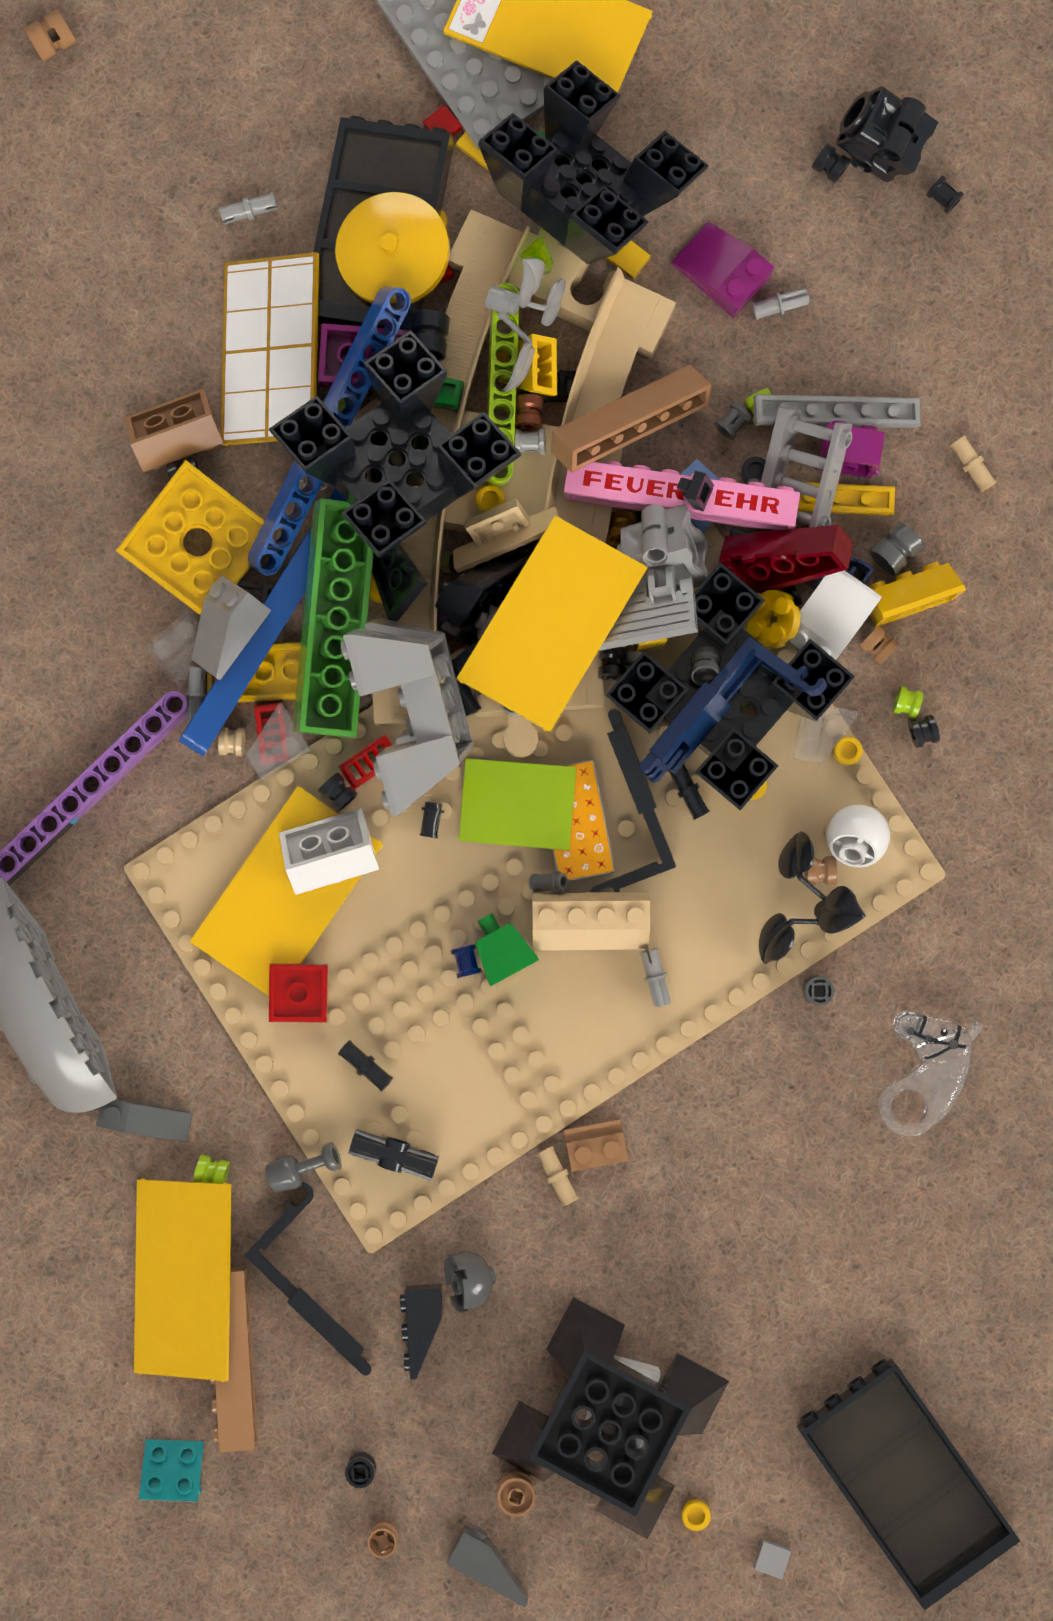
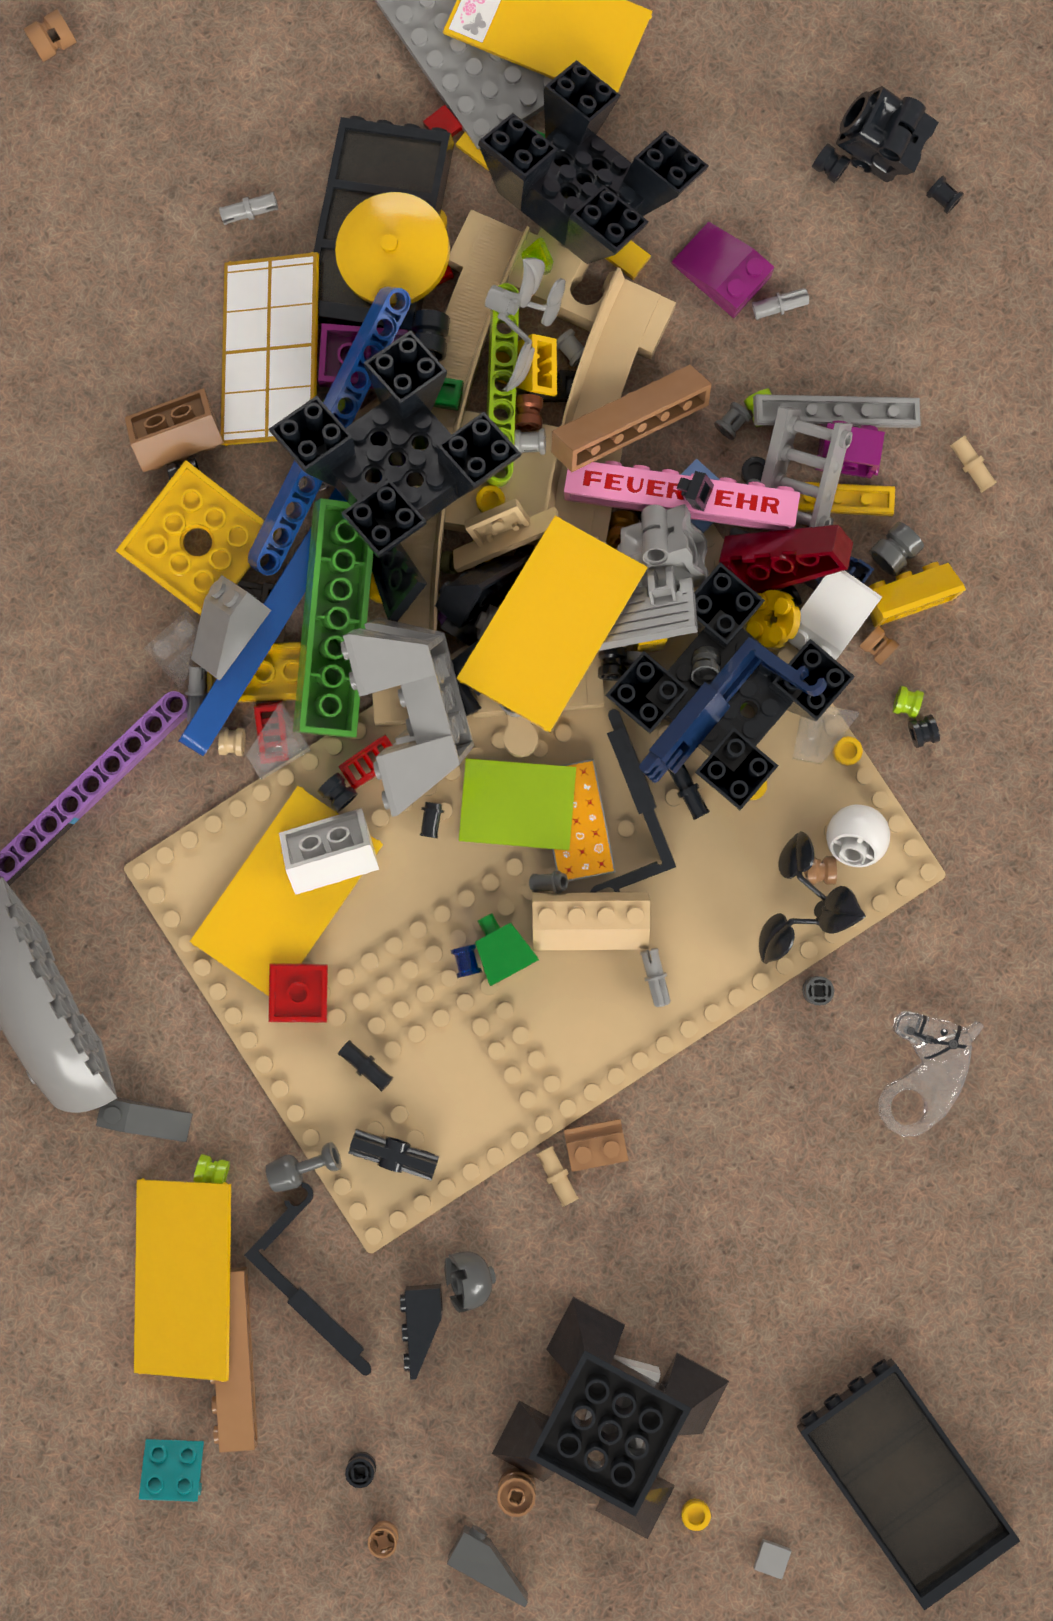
(570, 347): none -> light grey bush

